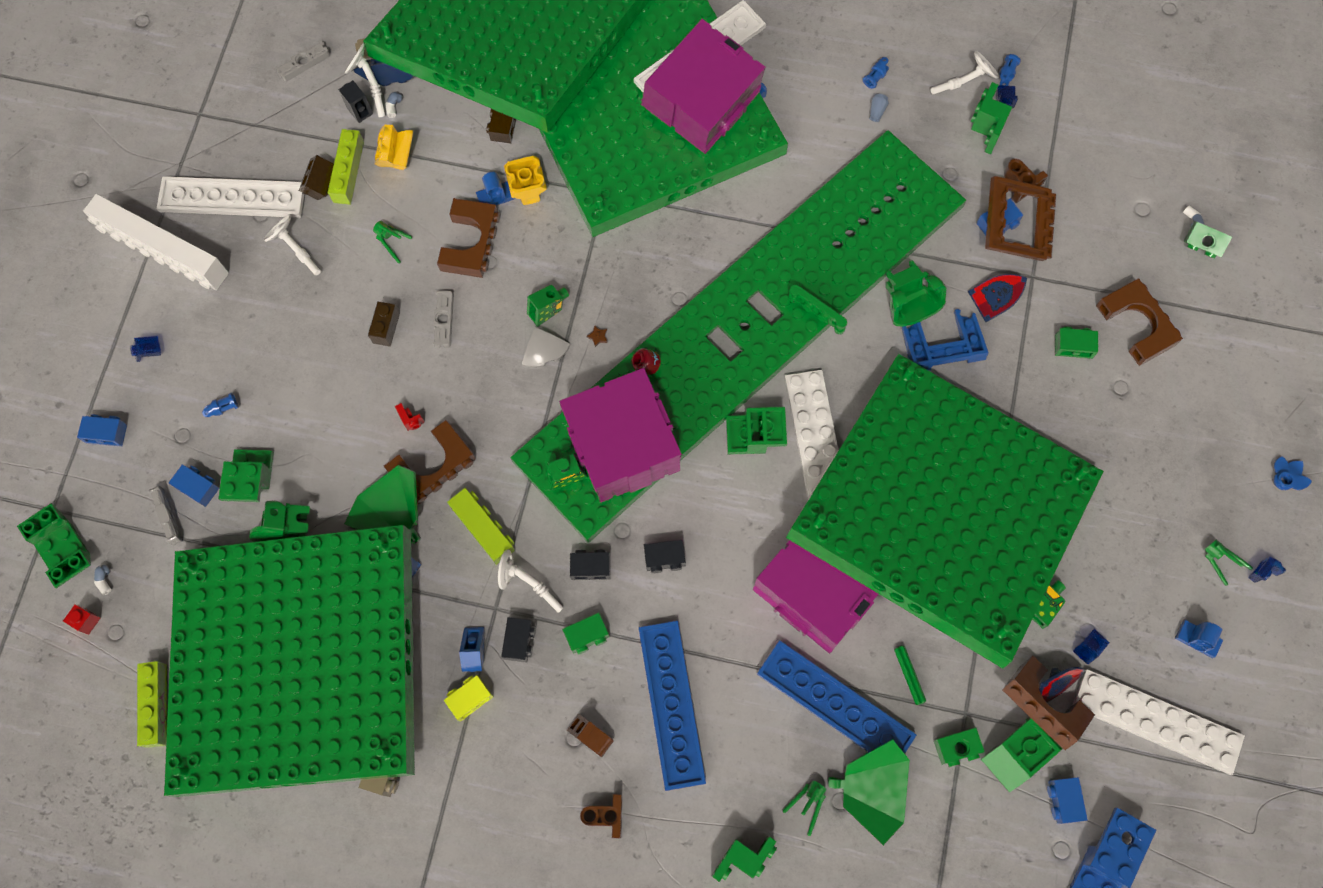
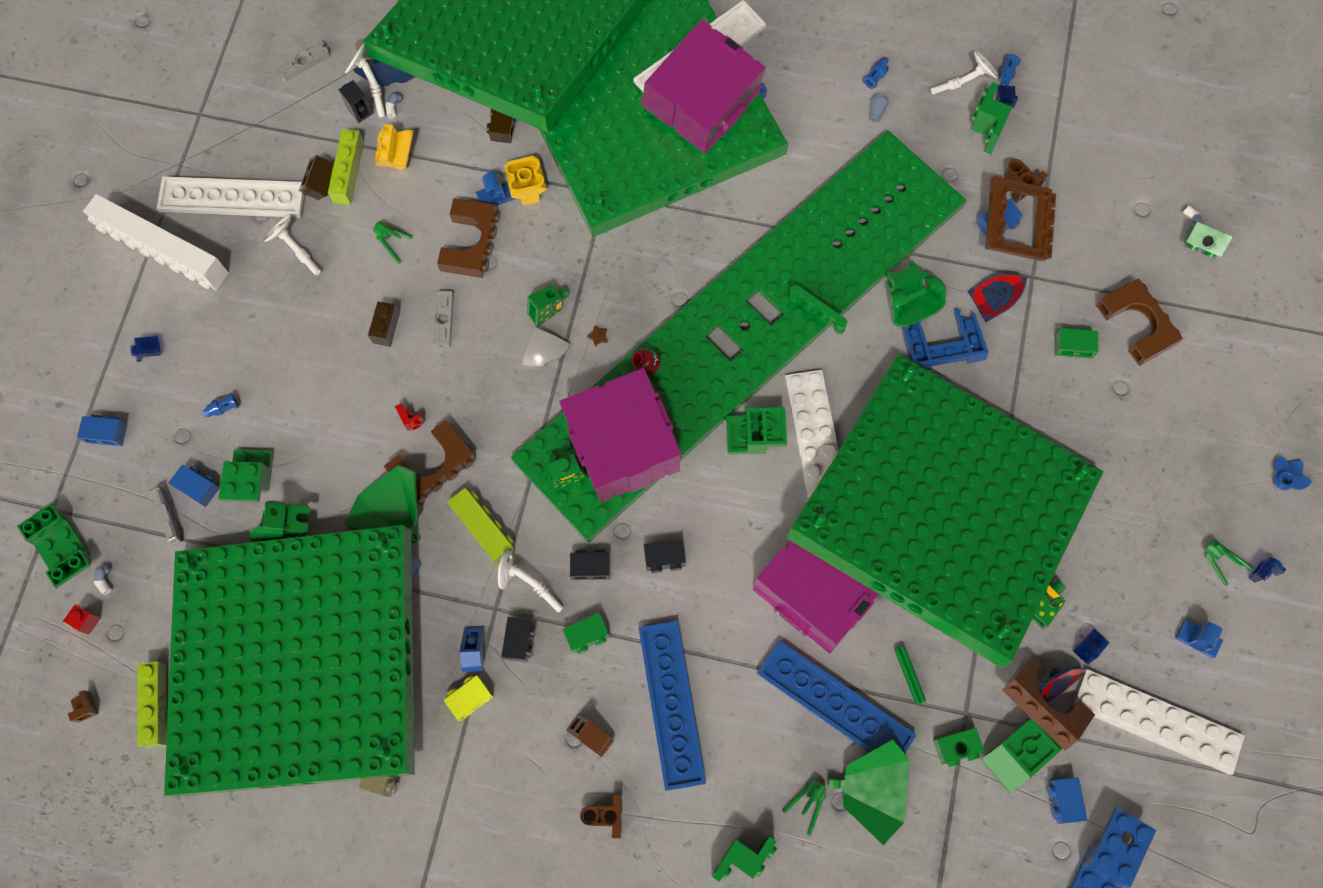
(83, 707): none -> reddish brown panel

